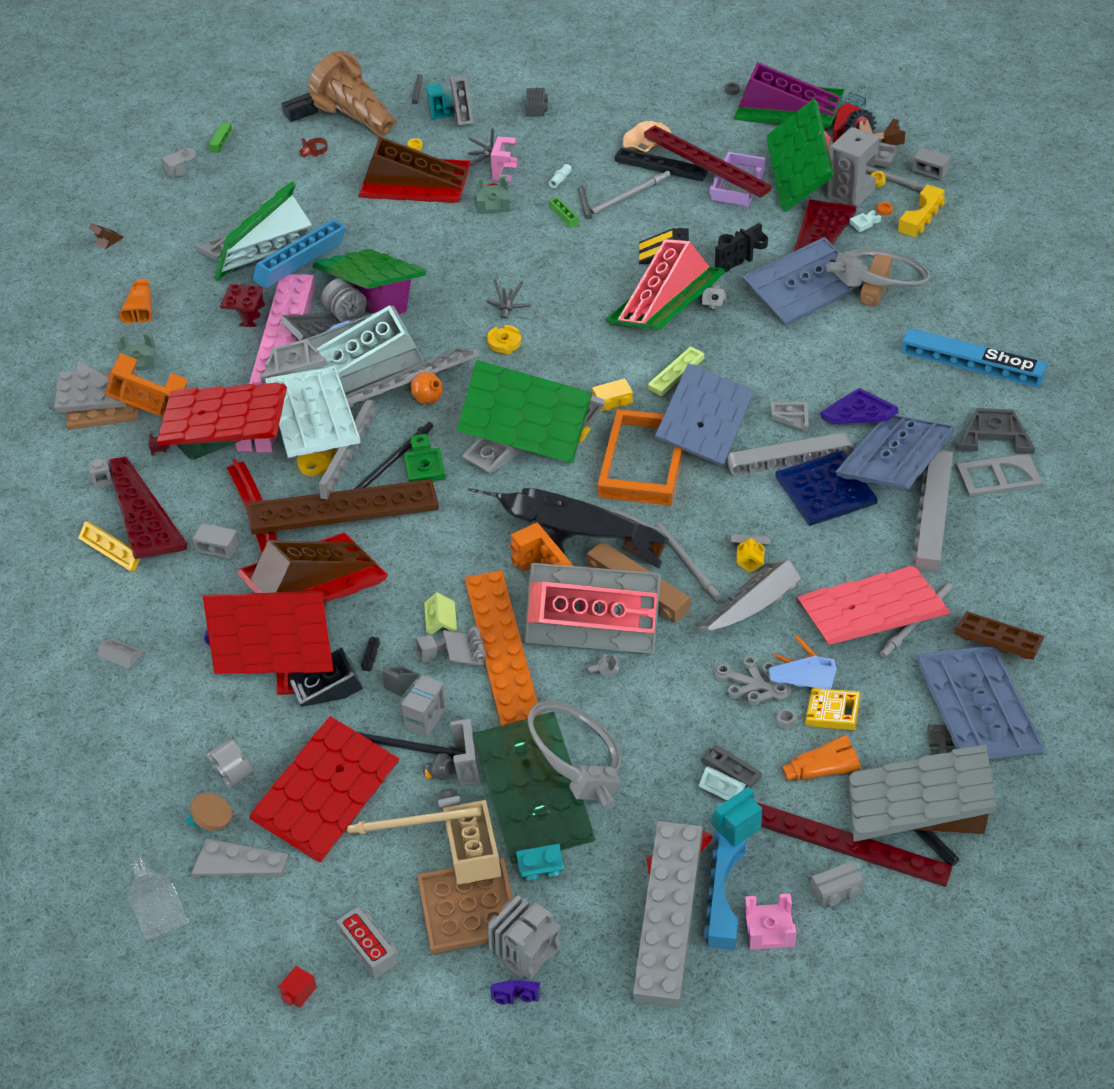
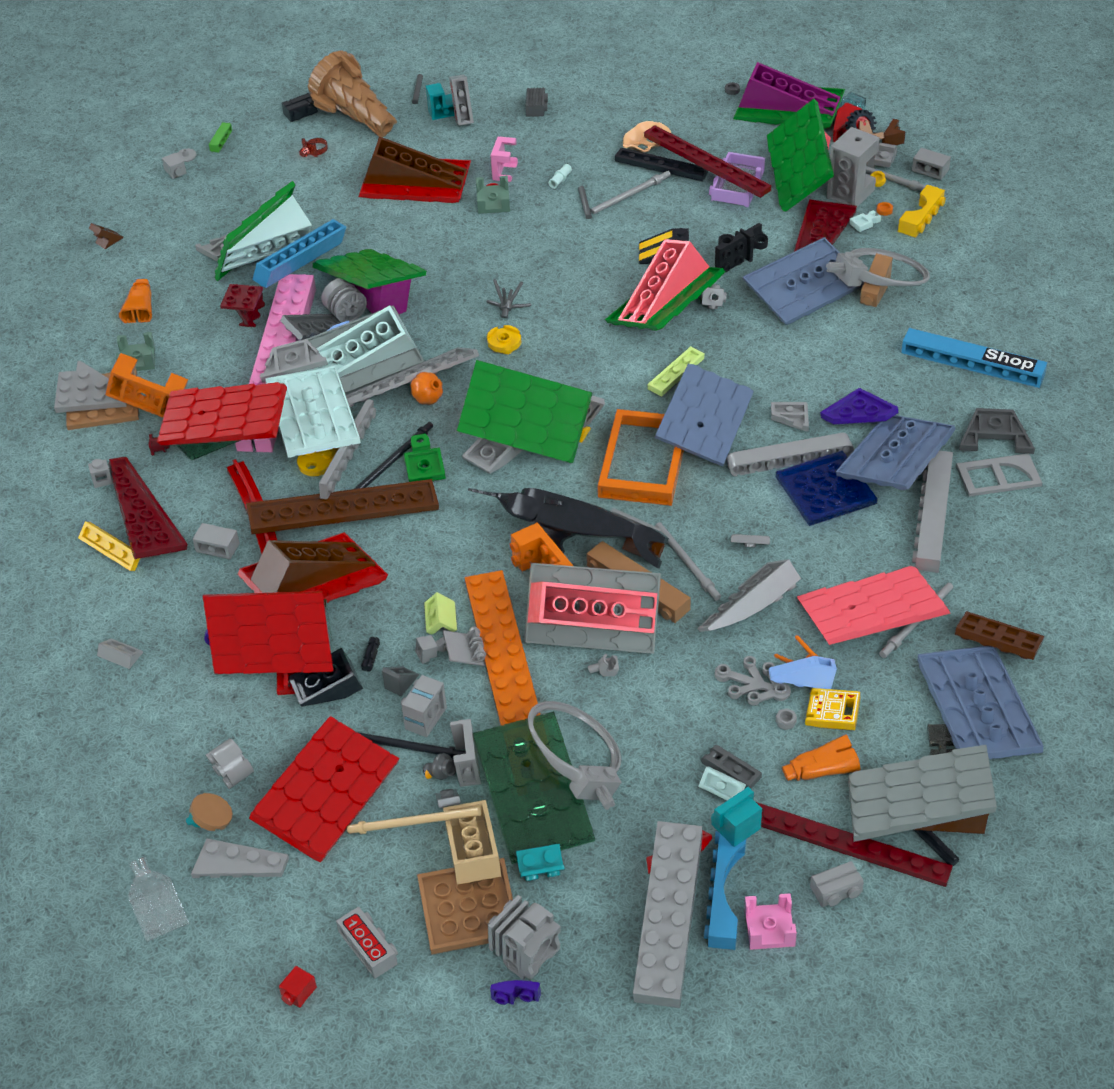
(415, 143): yellow tile -> none
(487, 149): dark grey plant -> none
(563, 212): bright green piece -> none
(614, 394): yellow brick -> none
(750, 555): yellow brick -> none

